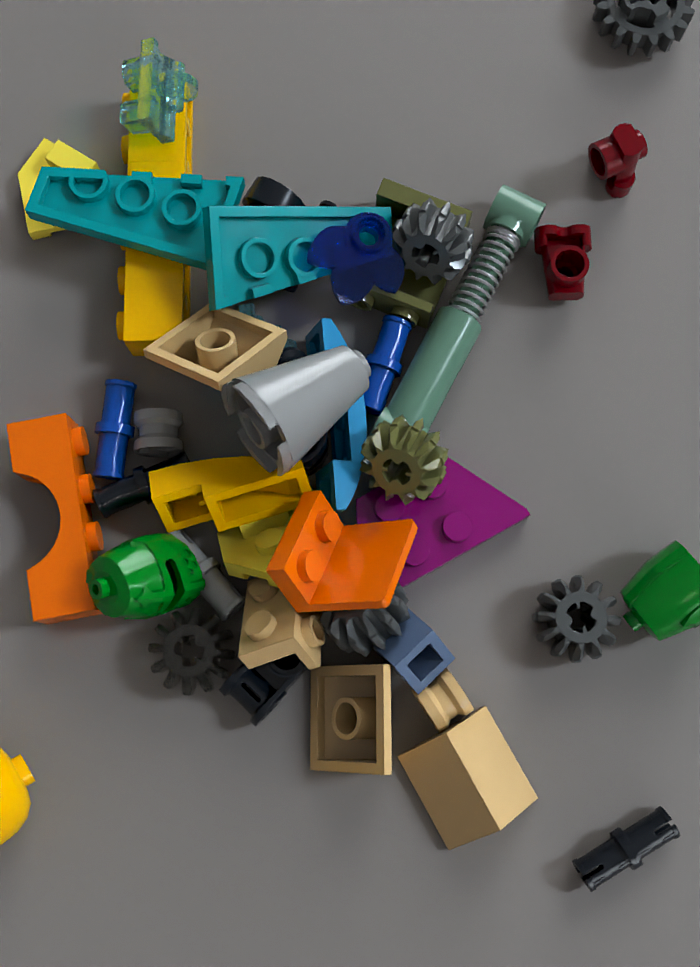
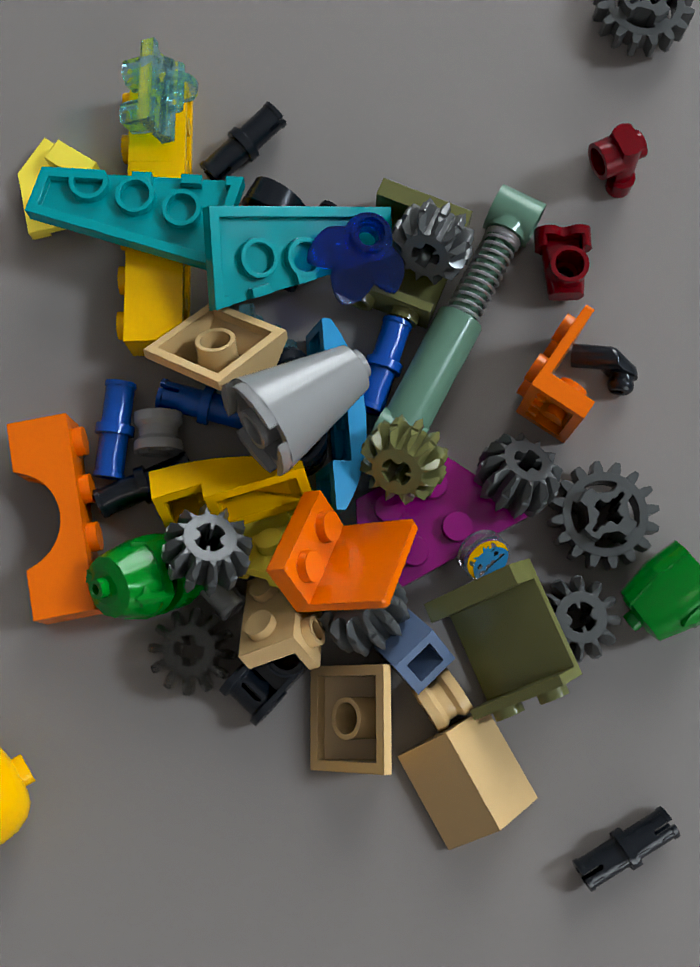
(195, 402): none -> blue pin
(223, 554): none -> dark grey gear
(244, 143): none -> black pin
(483, 553): none -> tile
(509, 639): none -> olive panel
(518, 475): none -> dark grey gear
(550, 401): none -> orange bracket
(610, 362): none -> black arm
(619, 526): none -> dark grey gear

